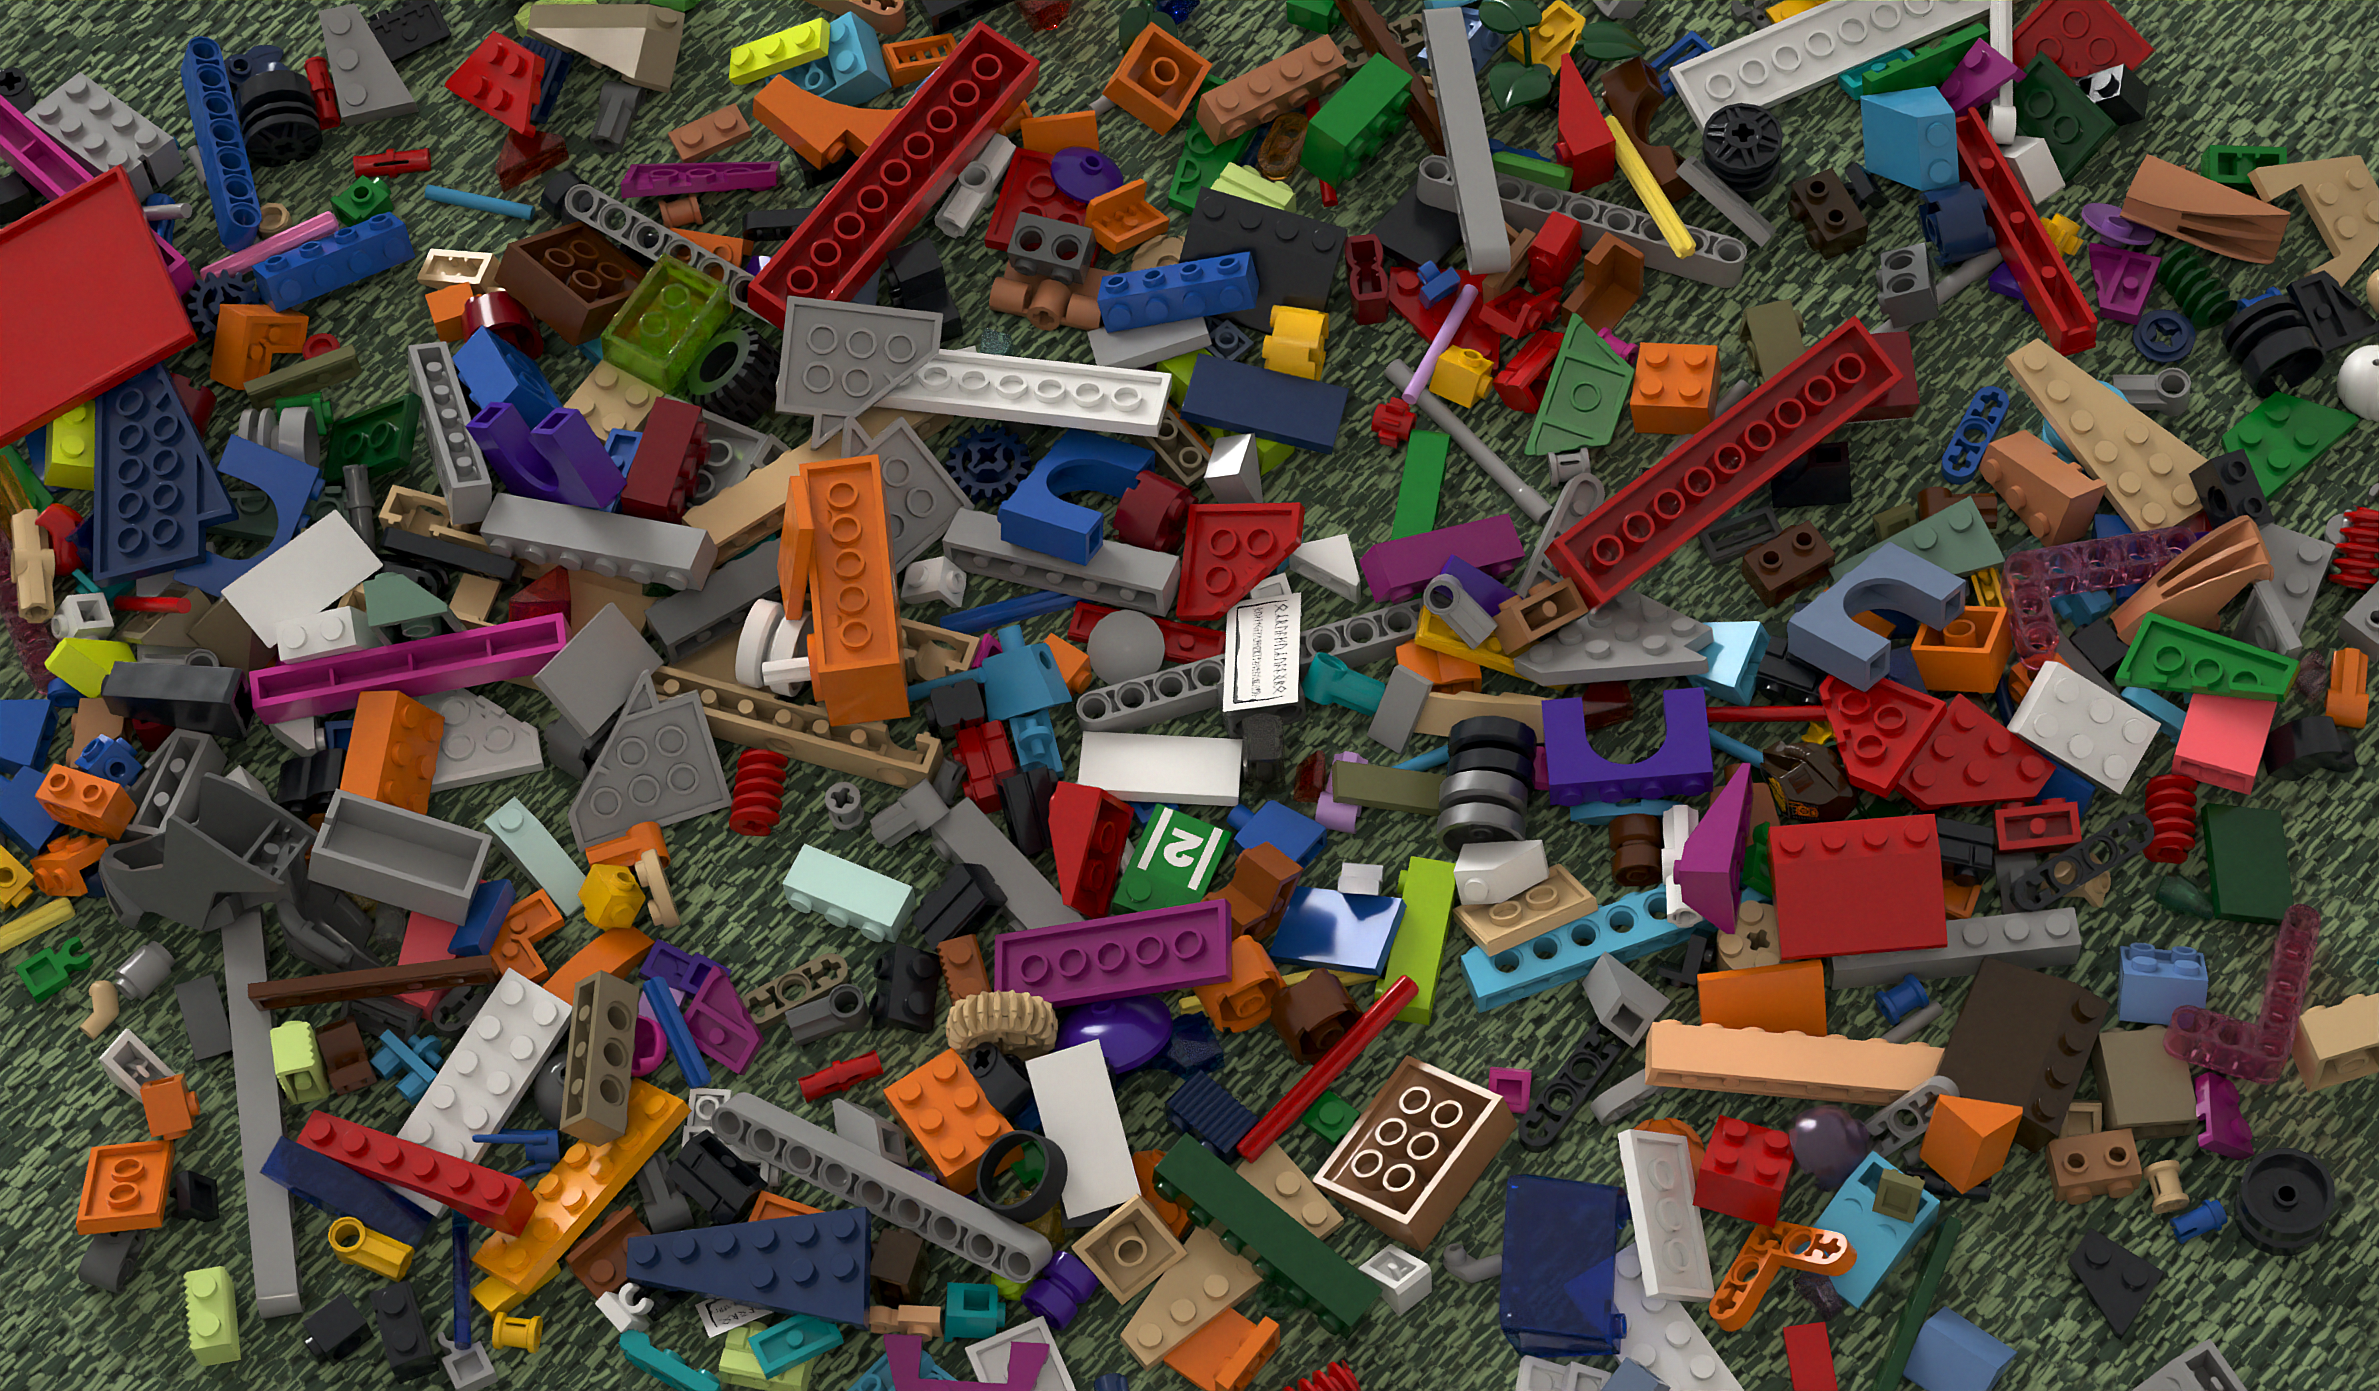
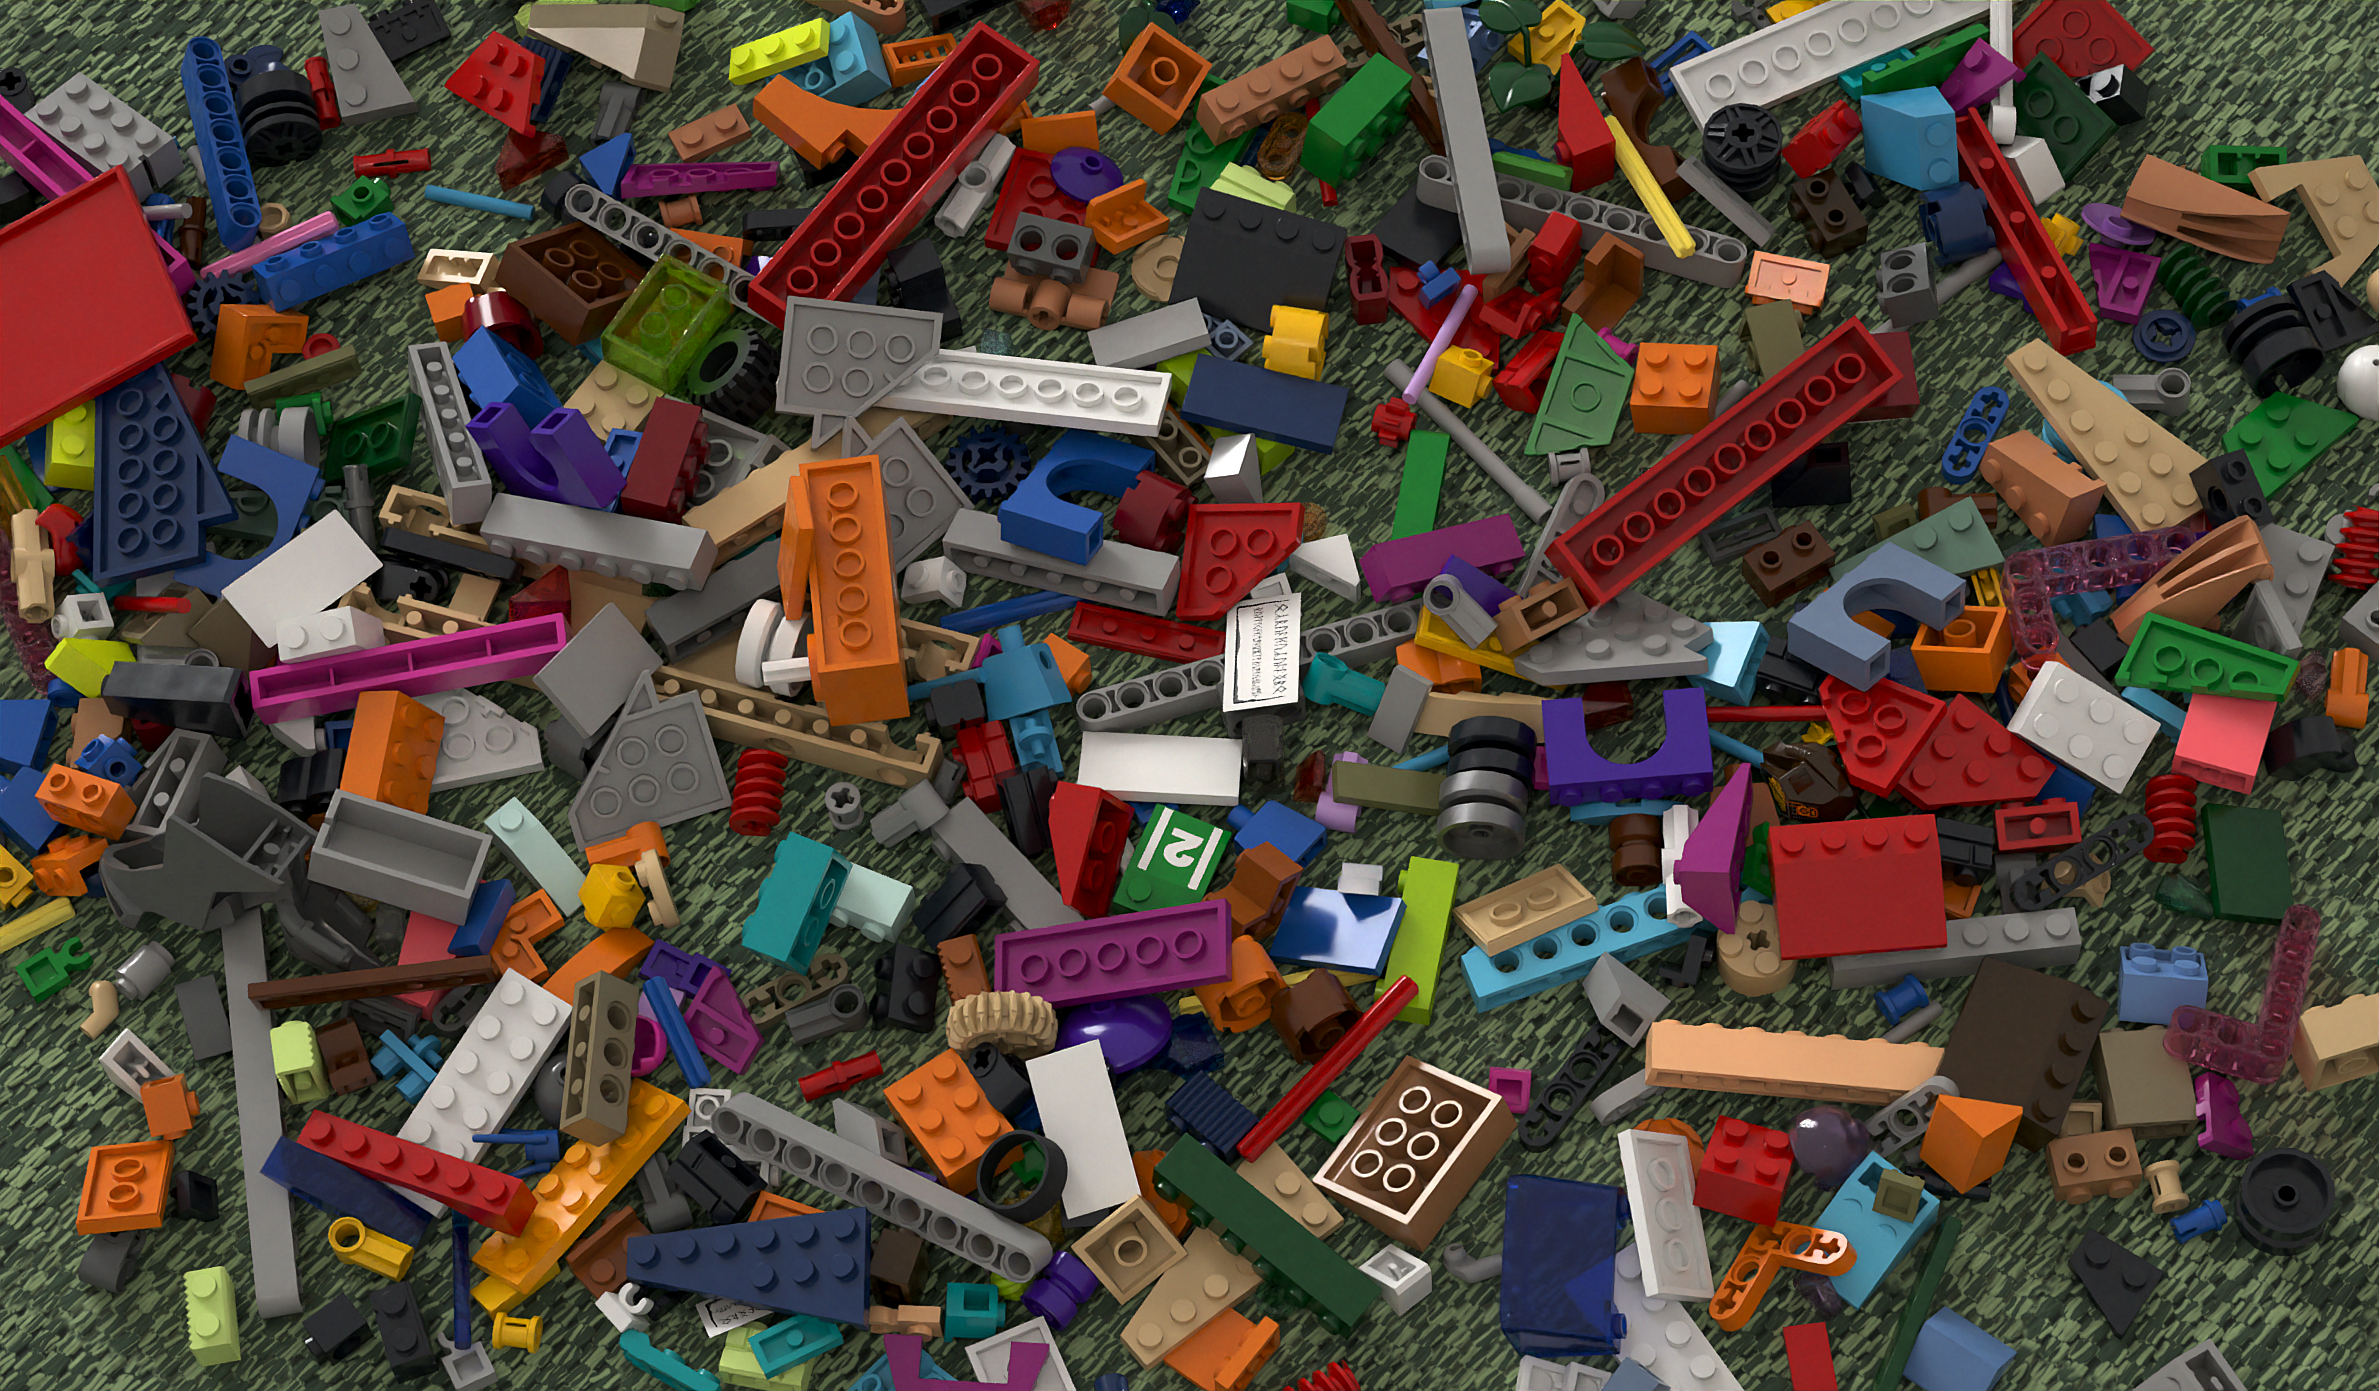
(193, 232): none -> reddish brown axle
(405, 611): sand green slope -> none
(608, 164): none -> blue slope
(796, 903): none -> teal brick
(1125, 647): light grey dish -> none
(1178, 292): blue brick -> none
(1314, 522): none -> clear orange tile
(1499, 870): white slope -> none
(1766, 997): orange tile -> none
(1784, 277): none -> orange bracket
(1822, 139): none -> red brick

